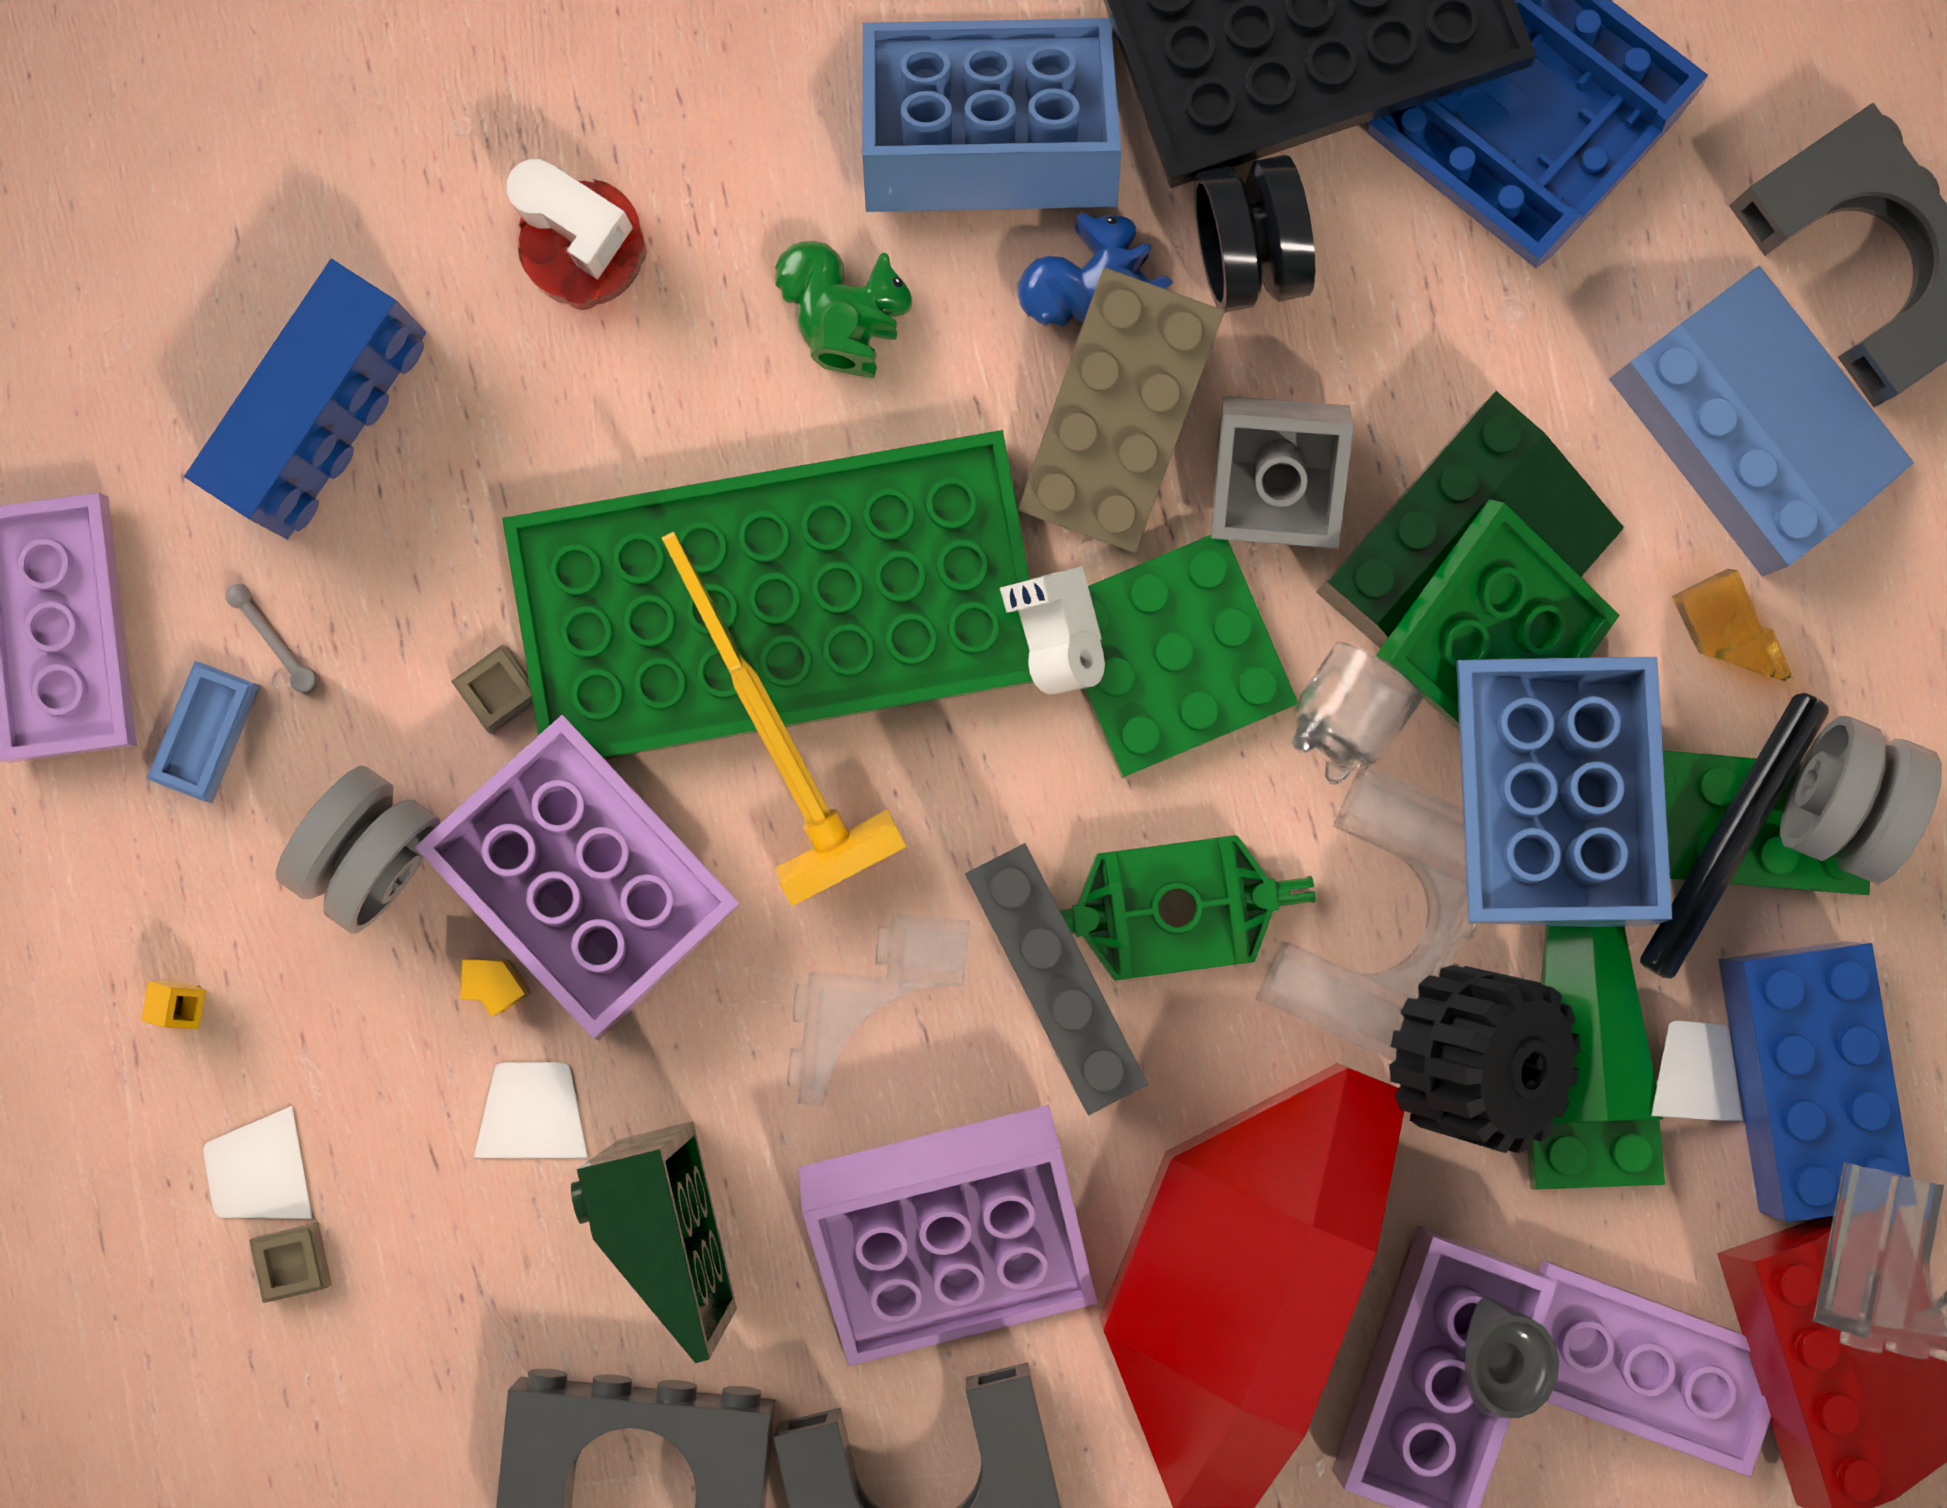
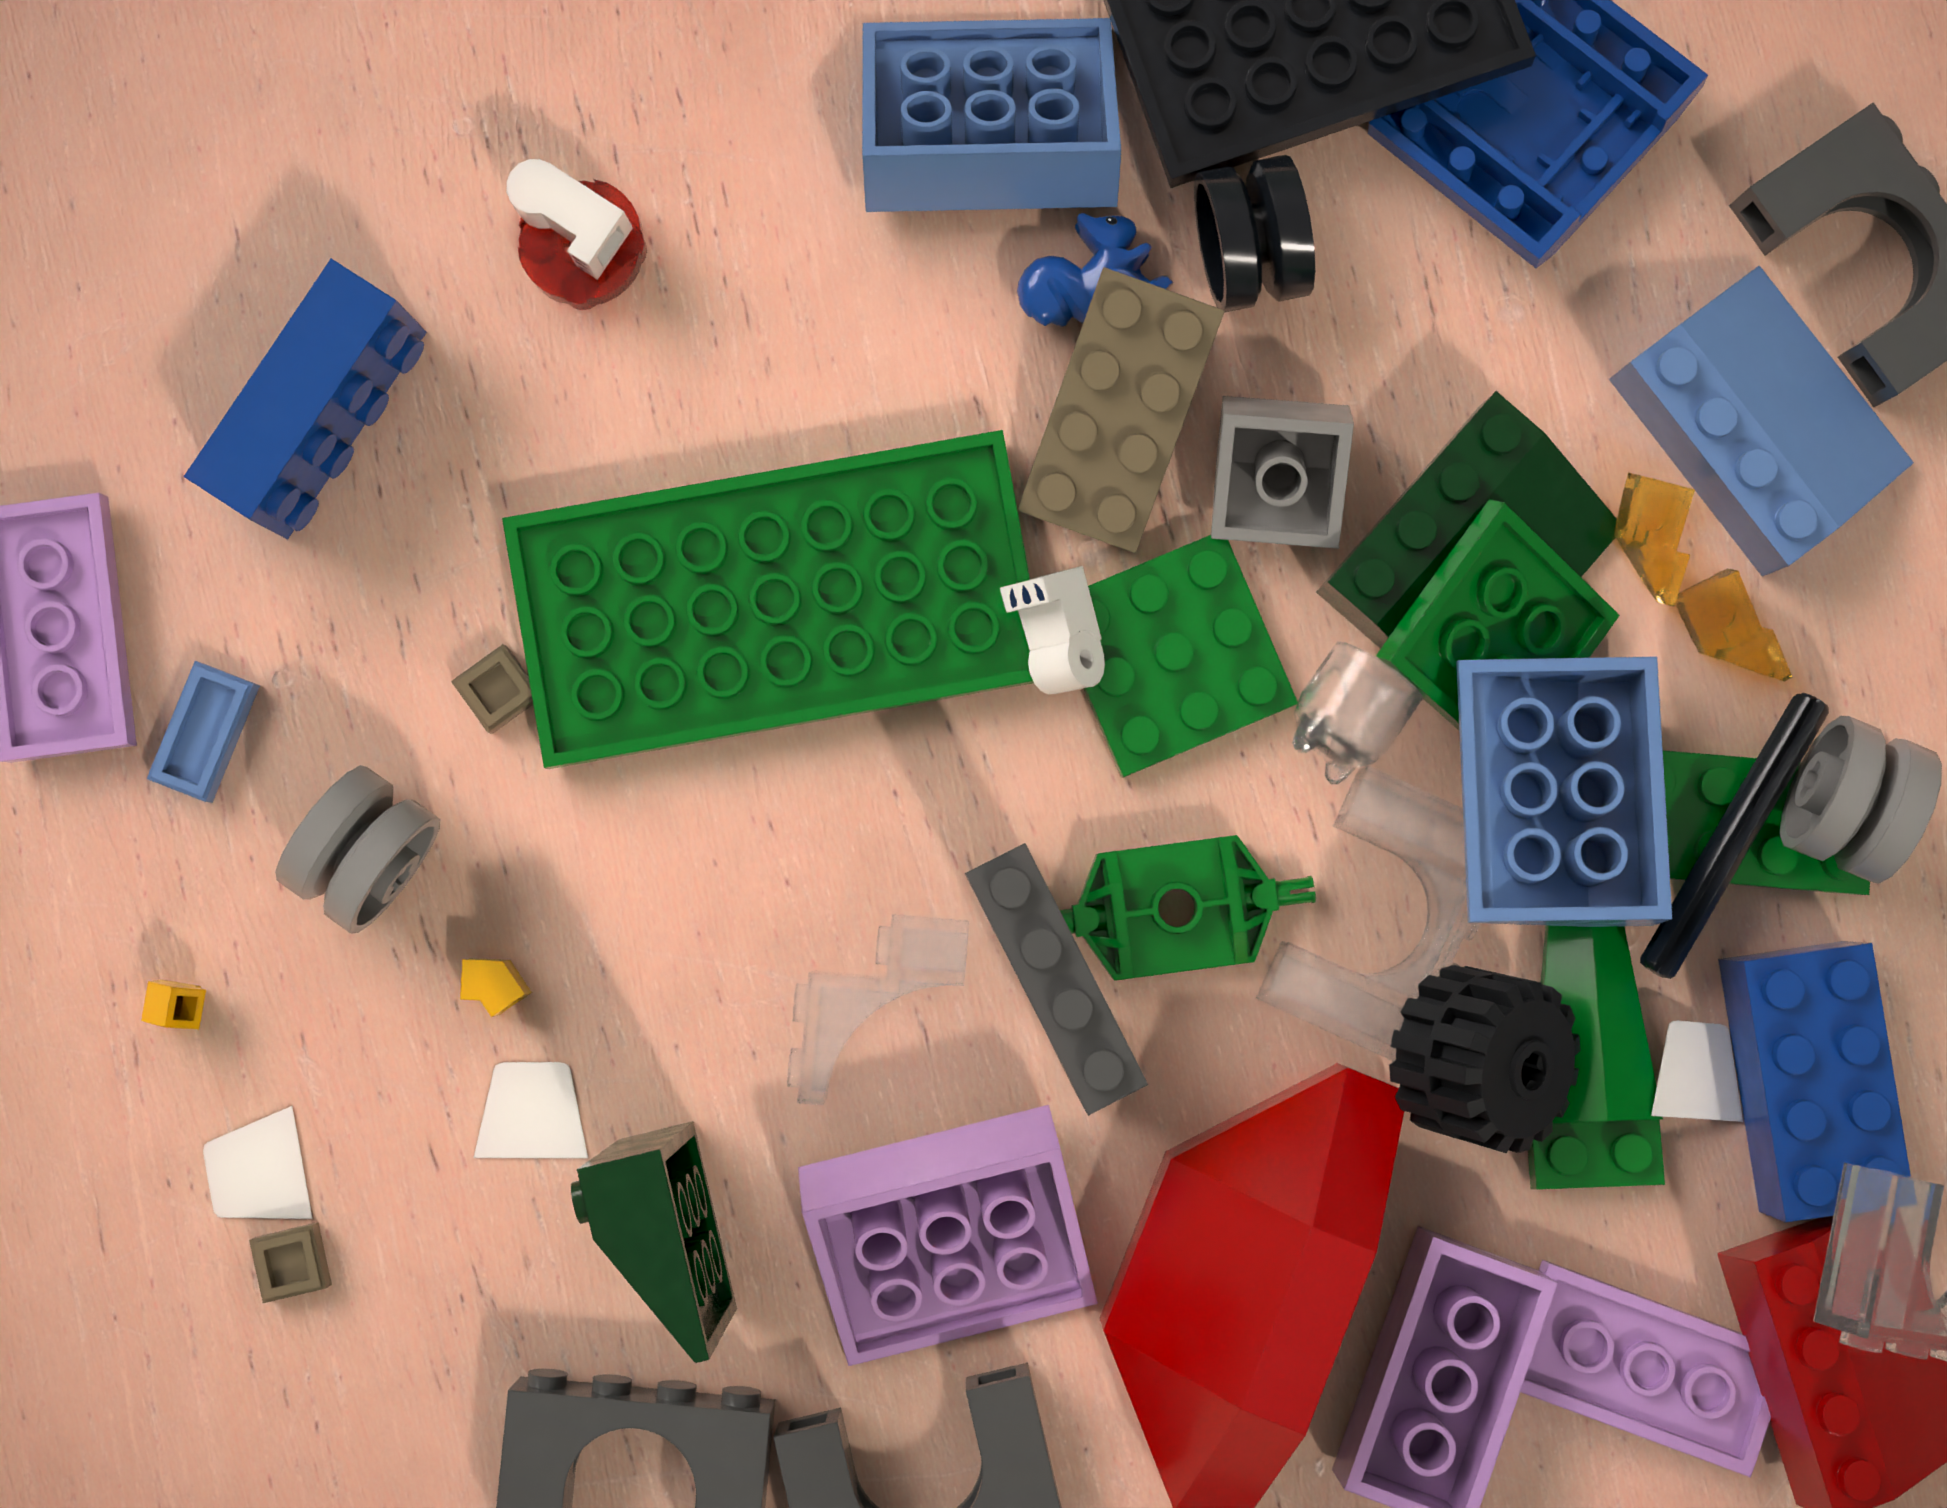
(301, 678): light grey hinge -> none
(578, 877): lavender slope -> none
(835, 850): yellow piece -> none
(839, 317): green animal -> none
(1508, 1361): dark grey piece -> none
(1650, 532): none -> clear yellow slope

